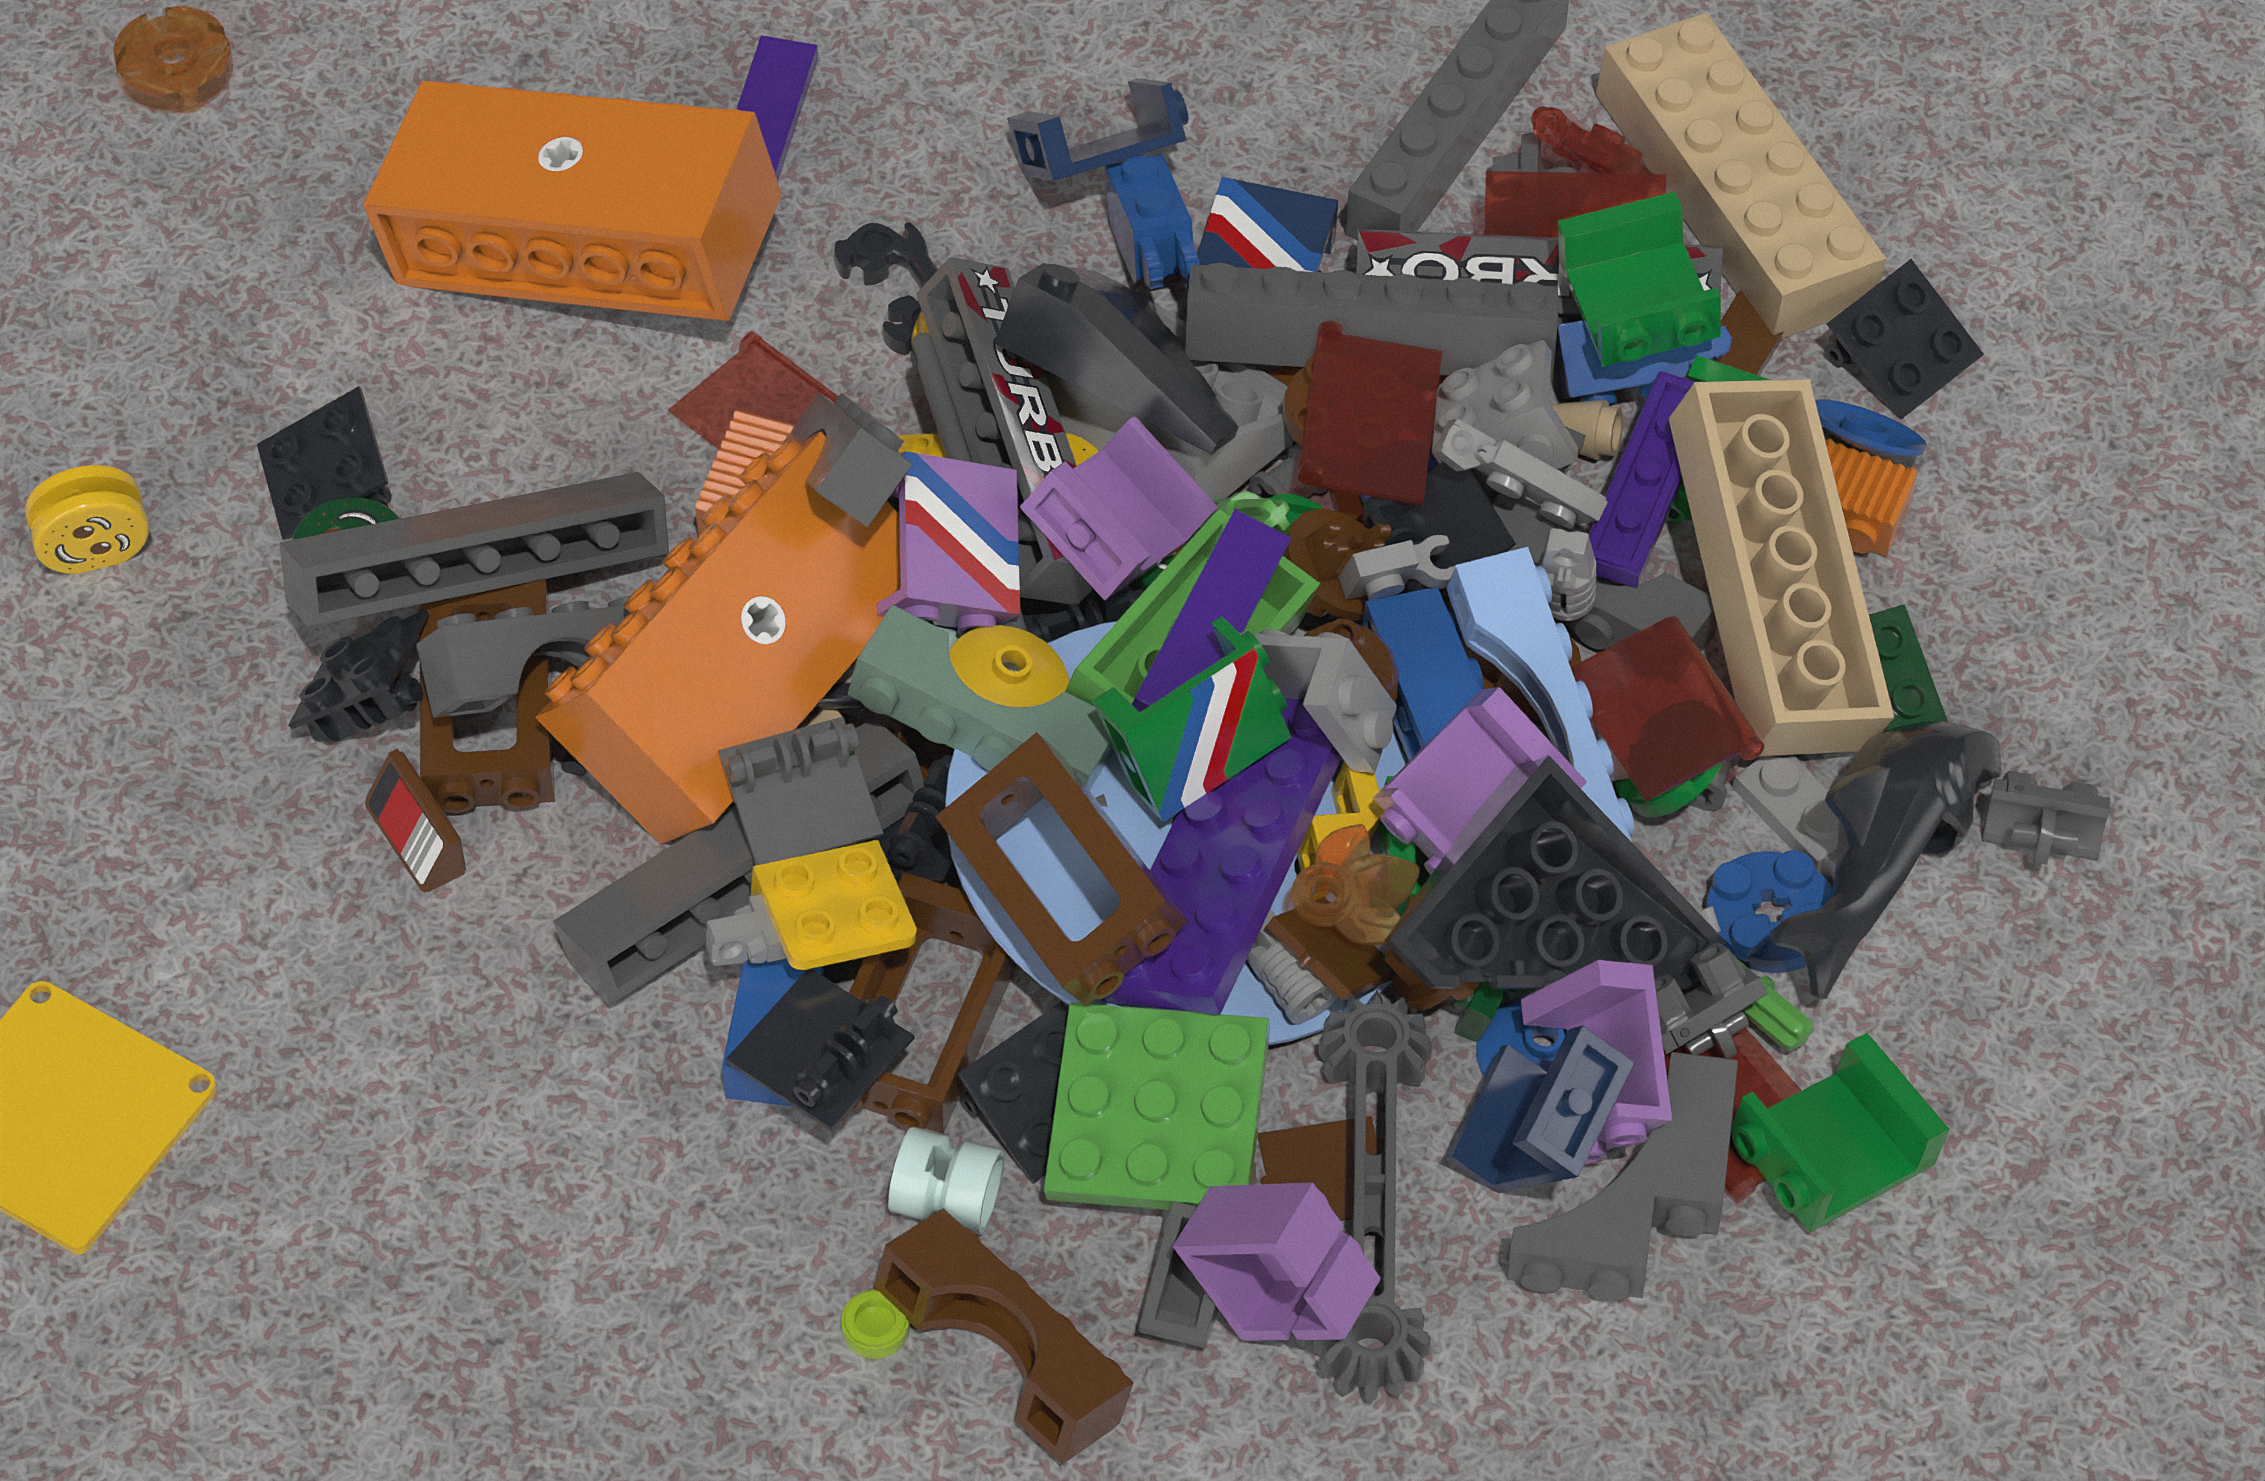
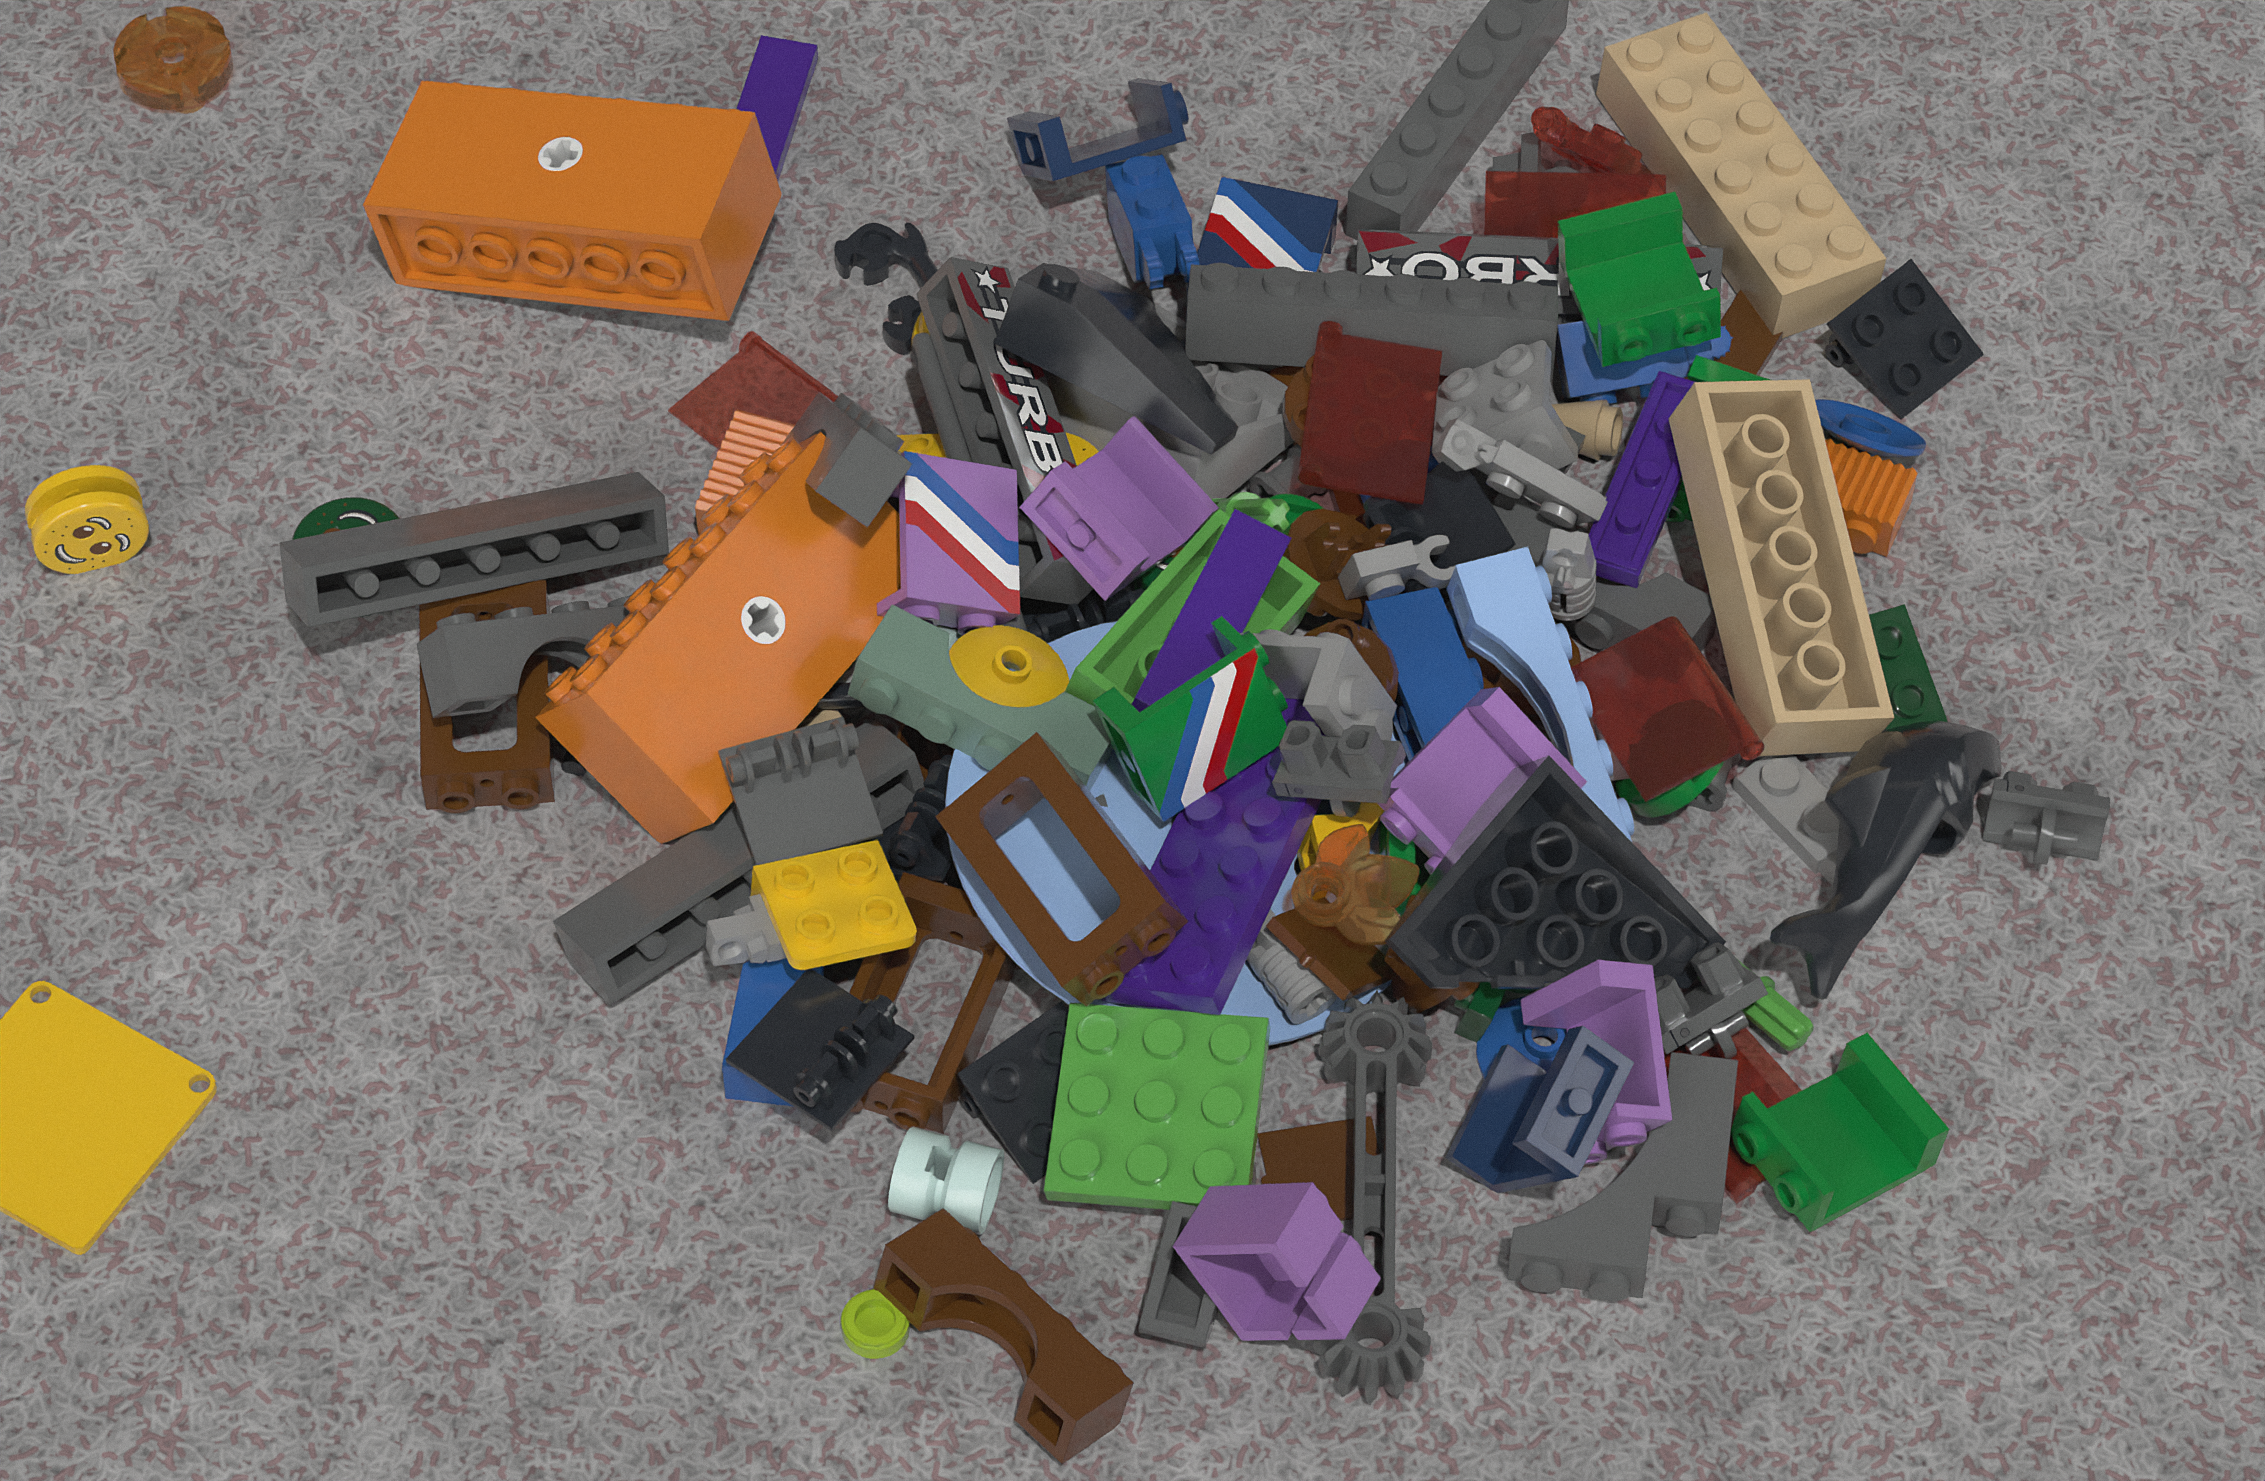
(323, 460): black hinge -> none
(361, 682): black hinge -> none
(415, 824): slope -> none
(1339, 769): none -> dark grey hips
(1764, 877): blue plate -> none

